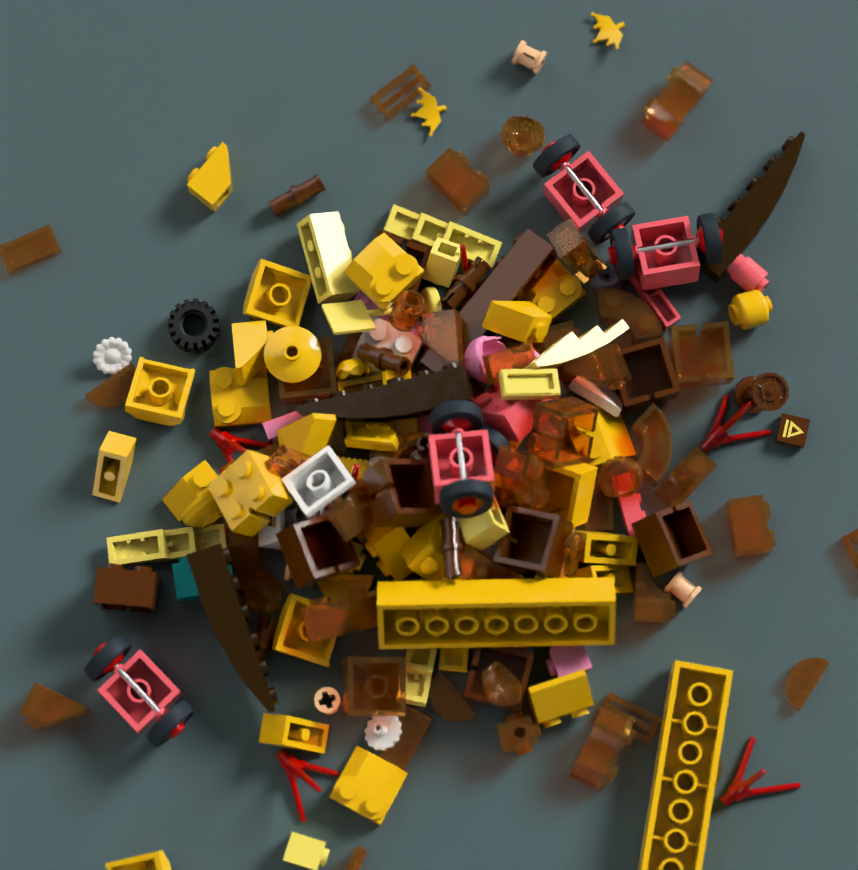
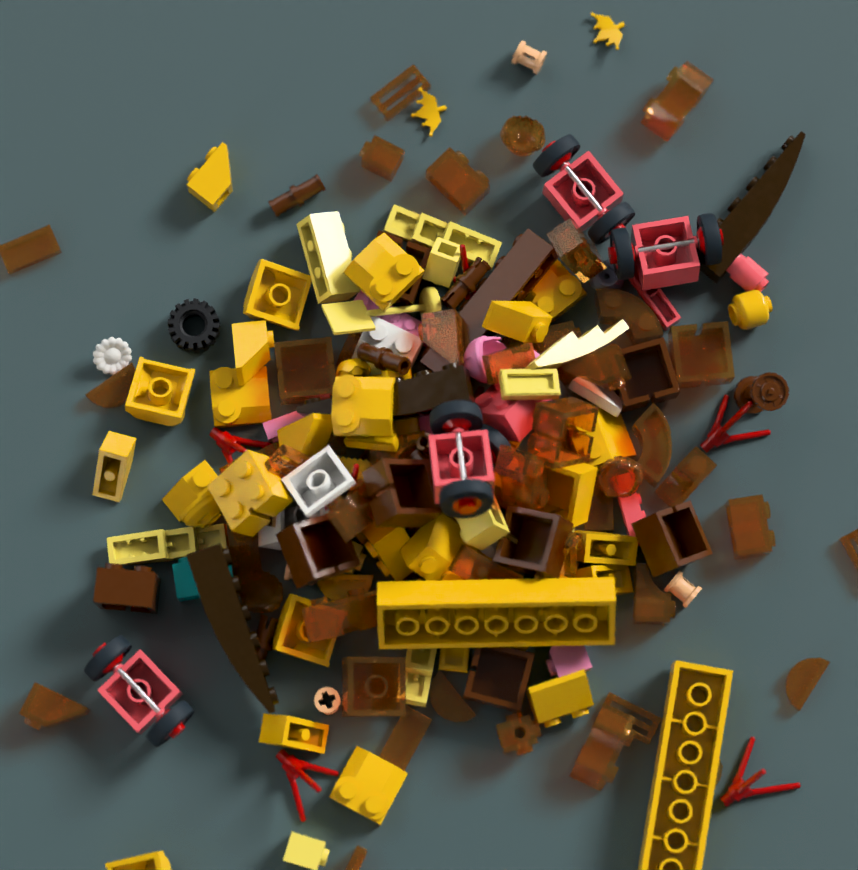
(294, 368): yellow dish -> none
(362, 406): none -> yellow slope
(382, 157): none -> clear orange brick
(383, 732): white piece -> none
(407, 311): clear orange brick -> none
(451, 548): reddish brown pin -> none
(501, 685): clear orange hair -> none
(792, 430): reddish brown tile -> none

